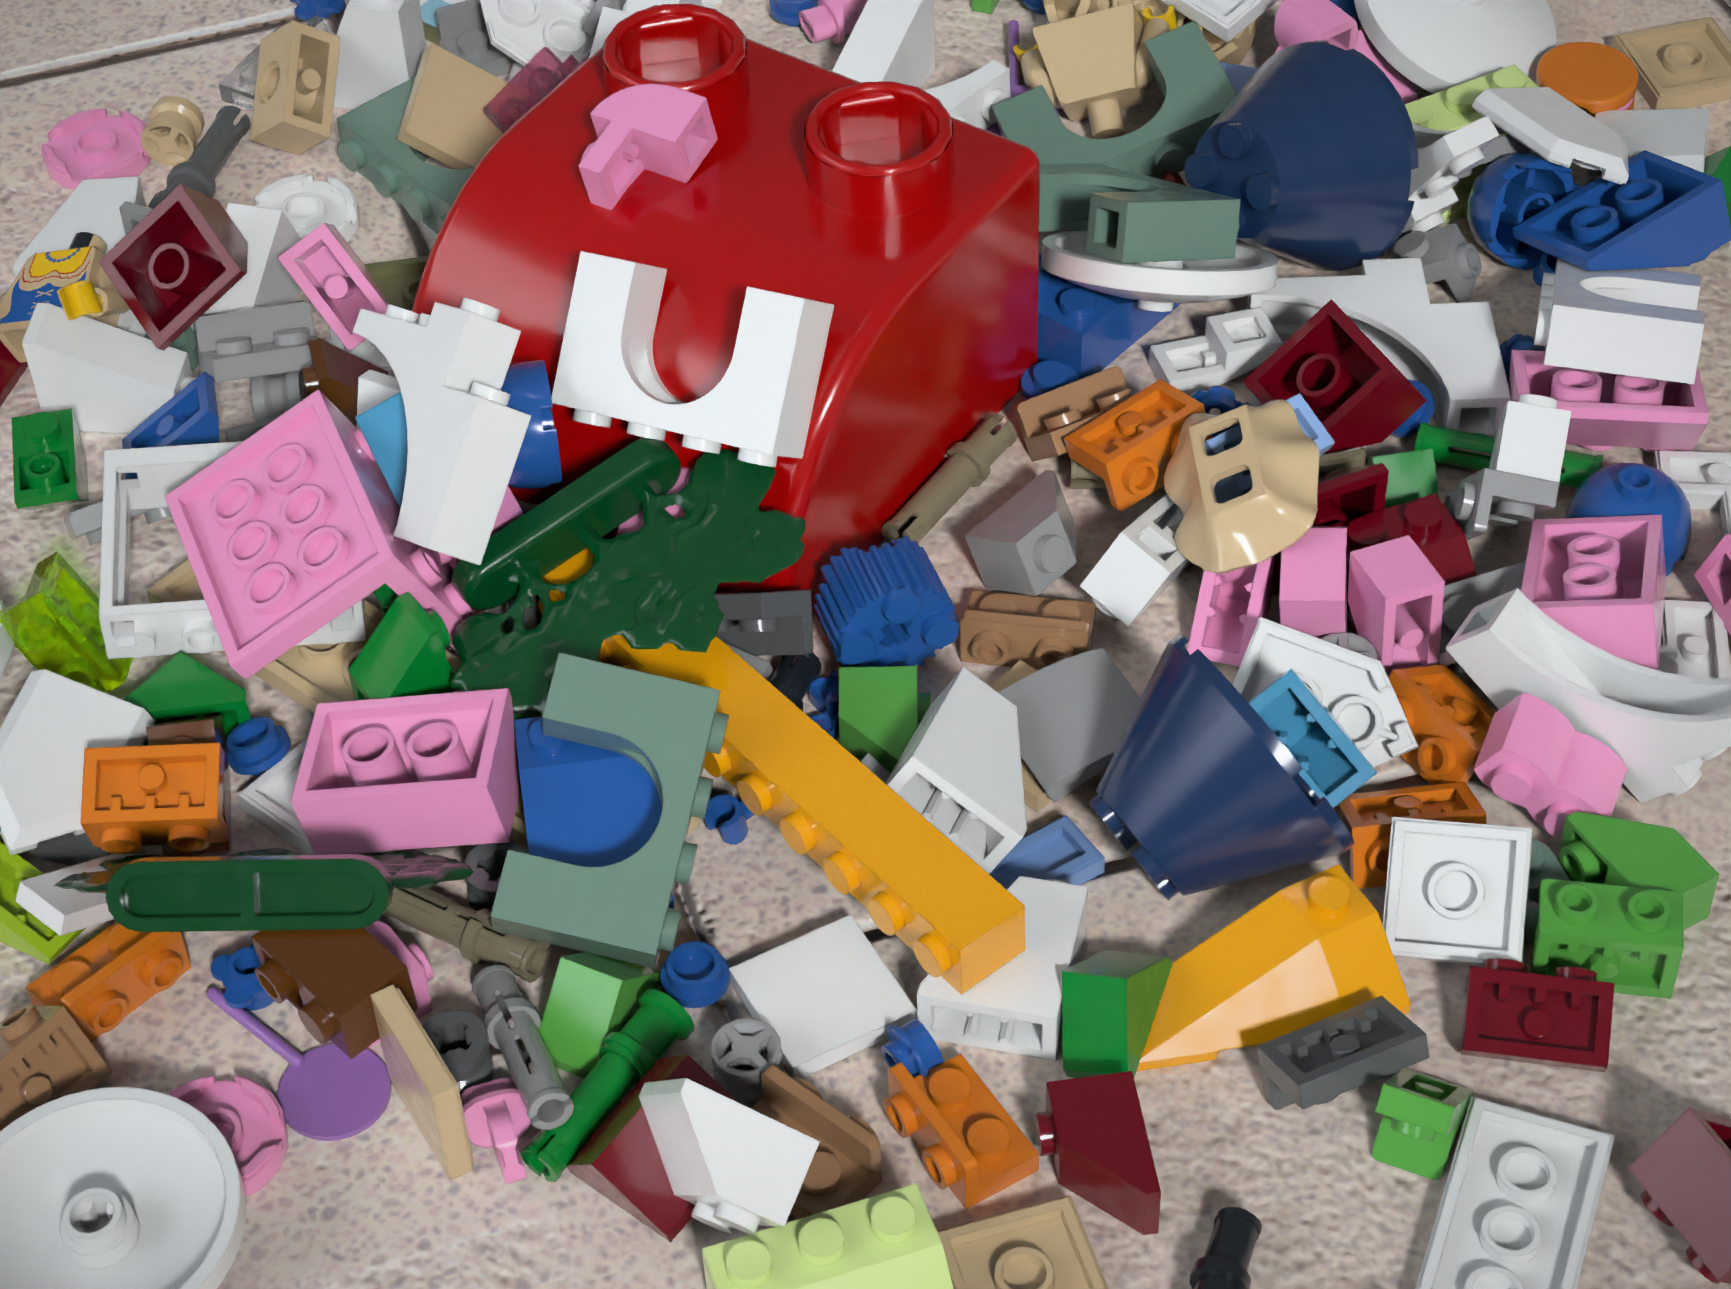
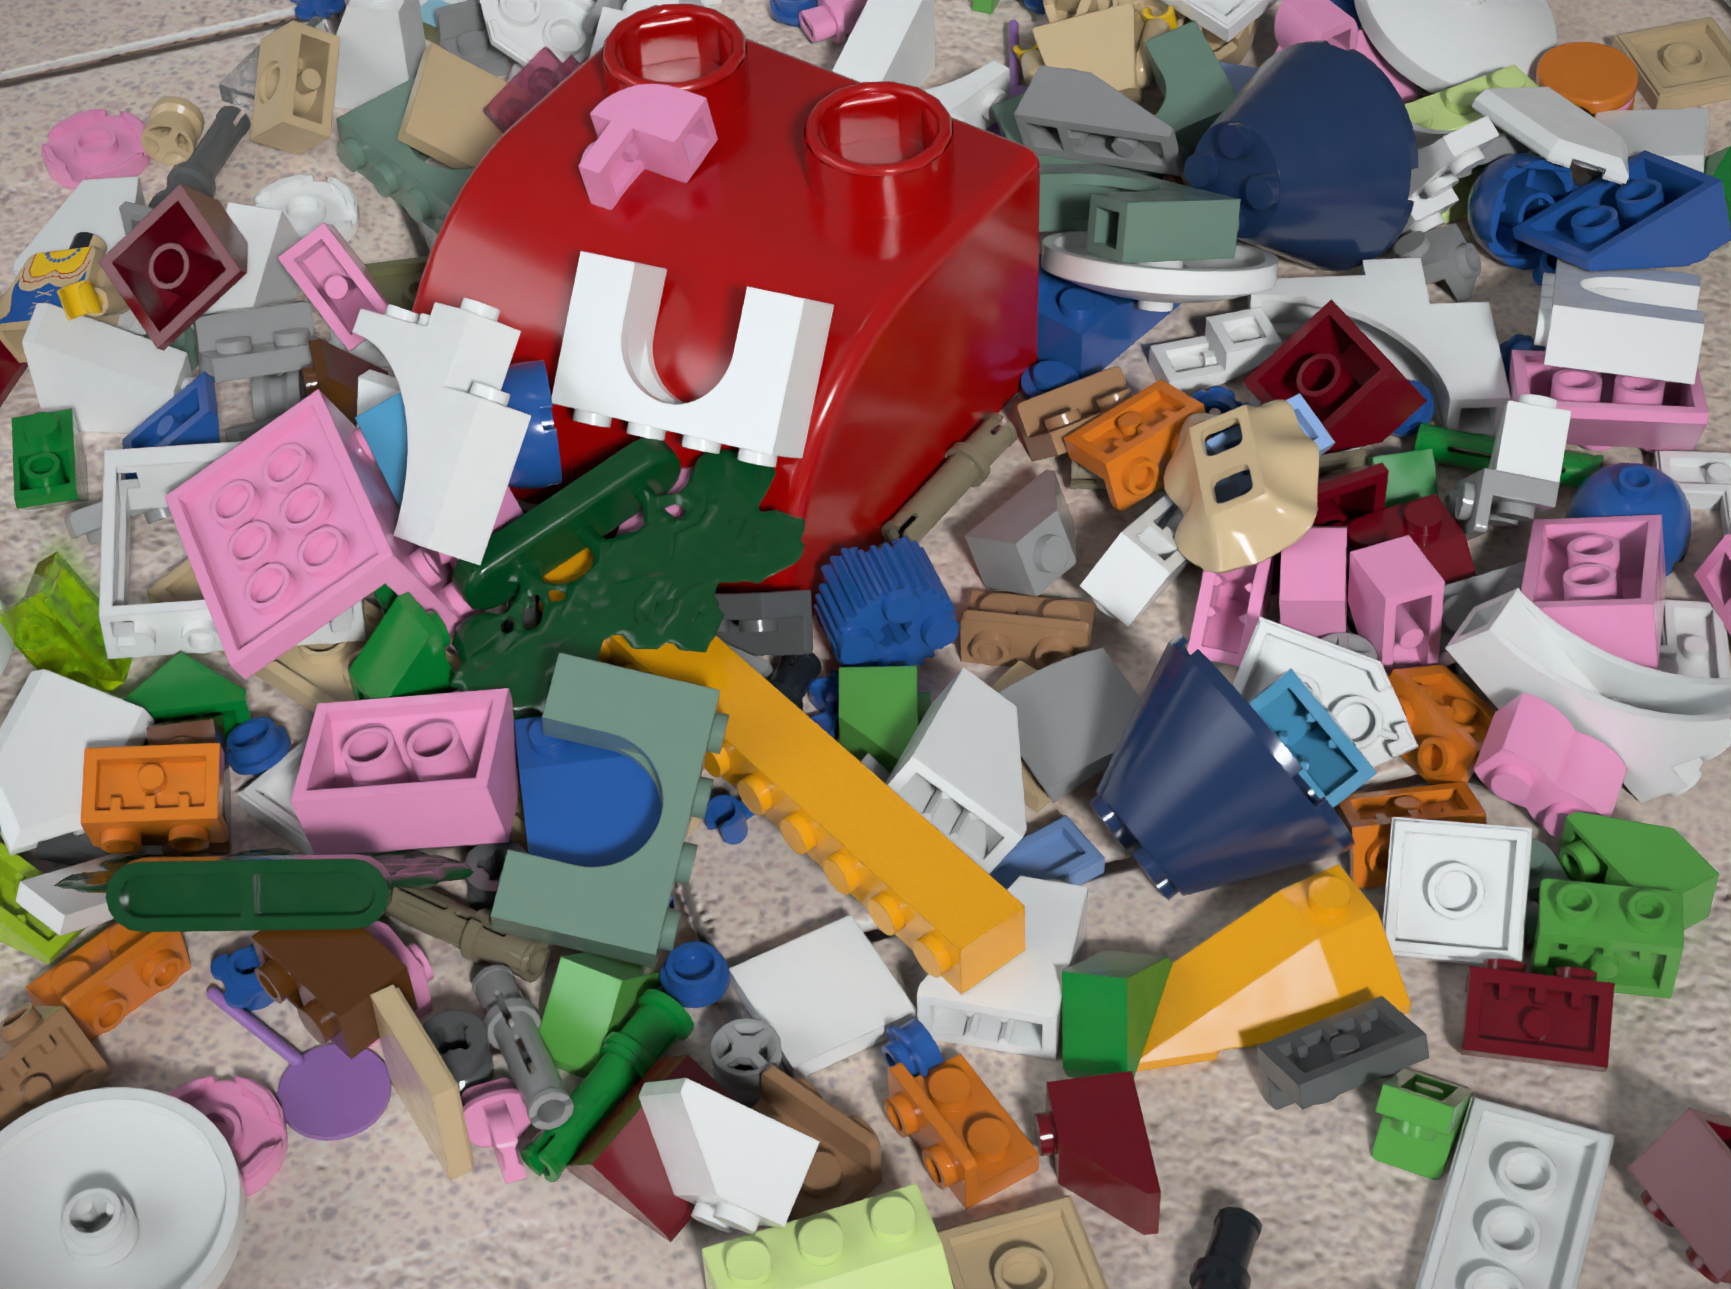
(1090, 121): none -> light grey slope

